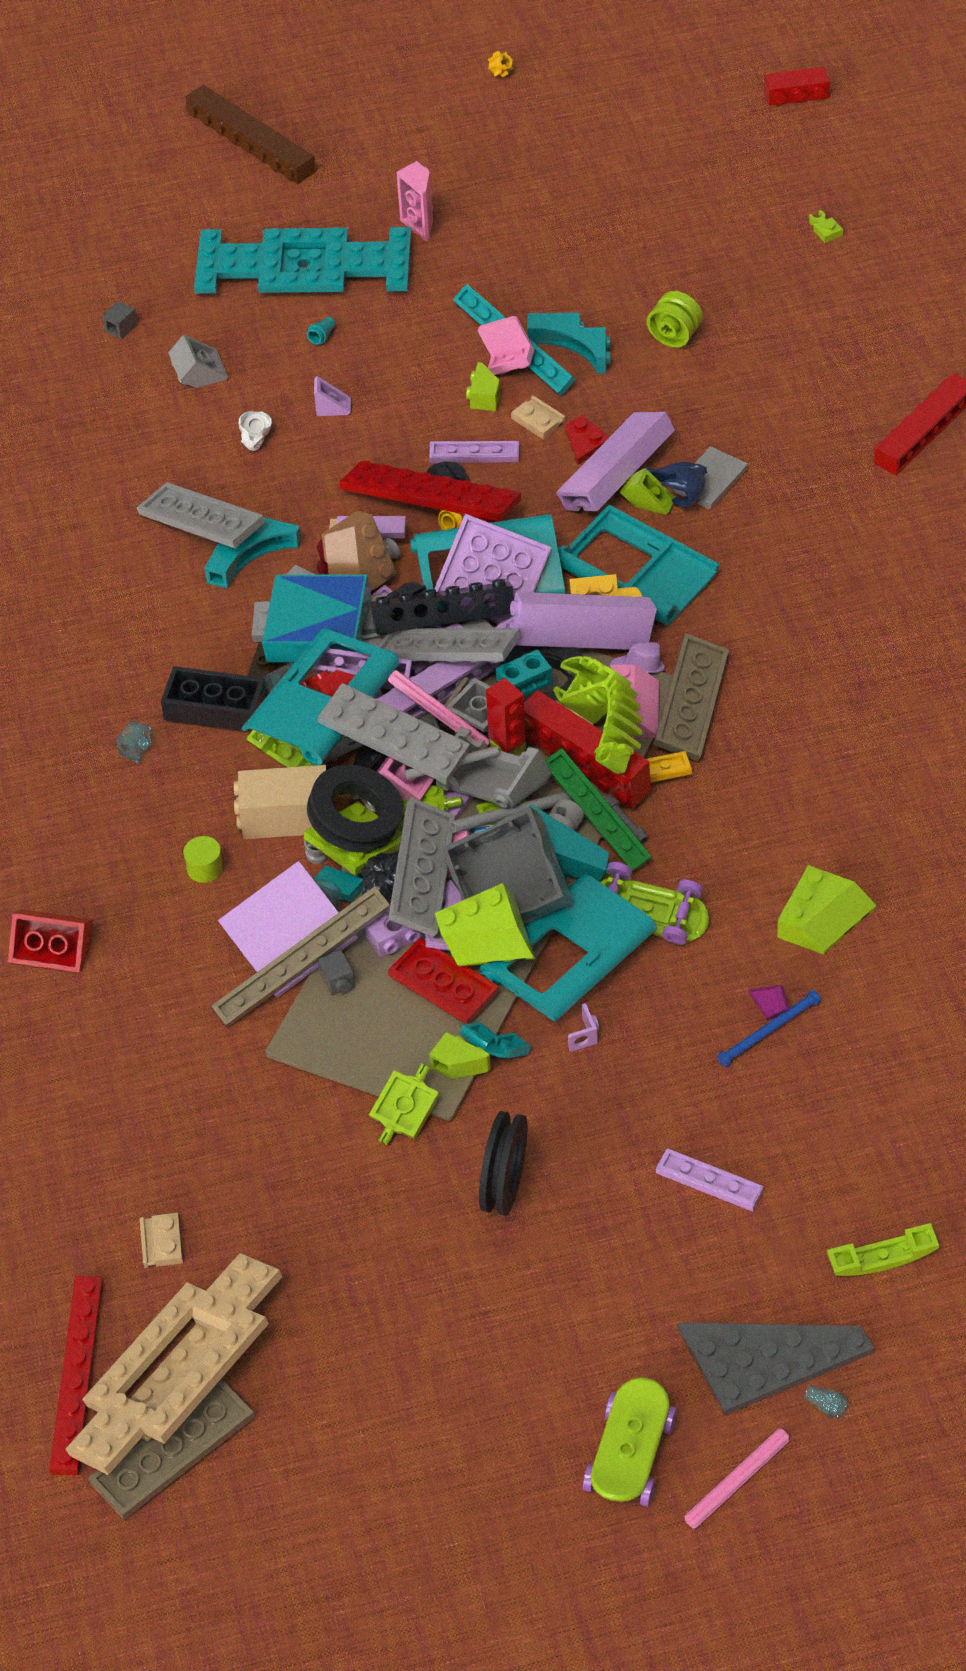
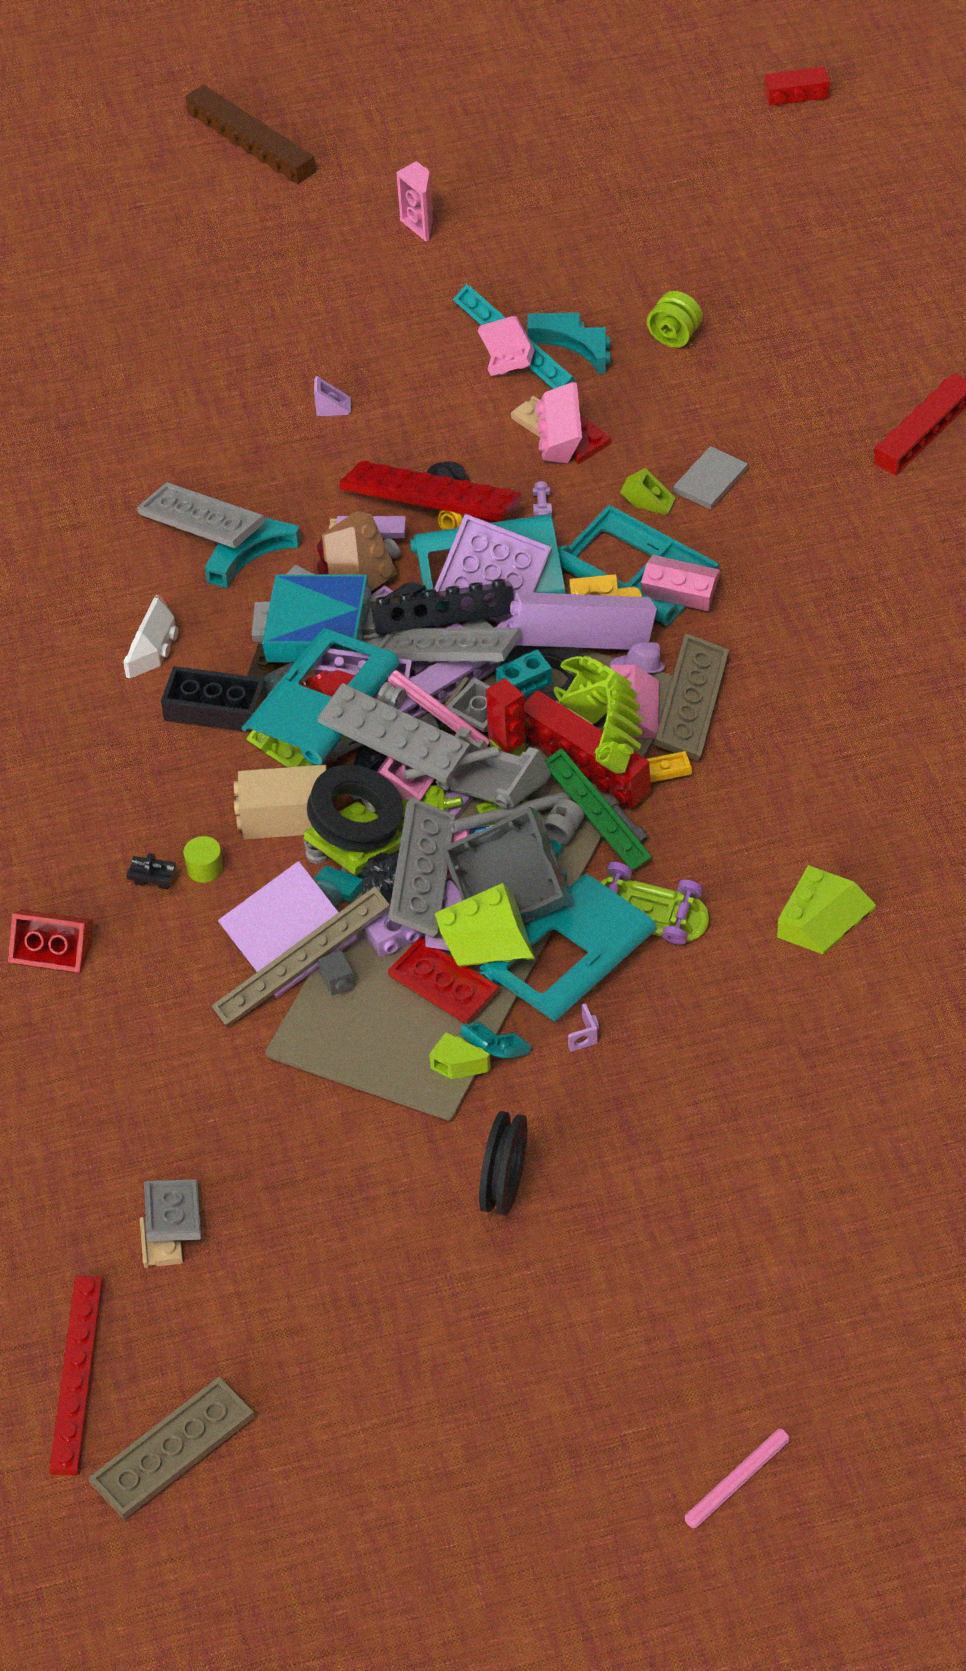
(119, 320): dark grey brick -> none
(134, 741): clear light blue brick -> none
(151, 640): none -> white wedge
(151, 871): none -> black hips
(172, 1210): none -> light grey tile
(188, 1373): tan piece -> none
(196, 363): light grey slope -> none
(254, 428): white hair -> none
(284, 251): teal piece -> none
(320, 331): teal cone -> none
(392, 696): none -> light grey wheel
(404, 1104): lime plate -> none
(474, 451): lavender tile -> none
(485, 389): lime slope -> none
(500, 64): yellow gear -> none
(541, 490): none -> lavender bar
(559, 423): none -> bright pink slope
(575, 852): teal slope -> none
(615, 461): lavender brick -> none
(630, 1442): lime piece -> none
(679, 582): none -> bright pink slope
(683, 477): dark blue hair -> none
(709, 1179): lavender tile -> none
(764, 1359): dark grey wing -> none
(770, 1000): magenta piece -> none
(811, 999): blue bar -> none
(825, 228): lime plate -> none
(828, 1401): clear light blue cone -> none
(885, 1254): lime slope -> none

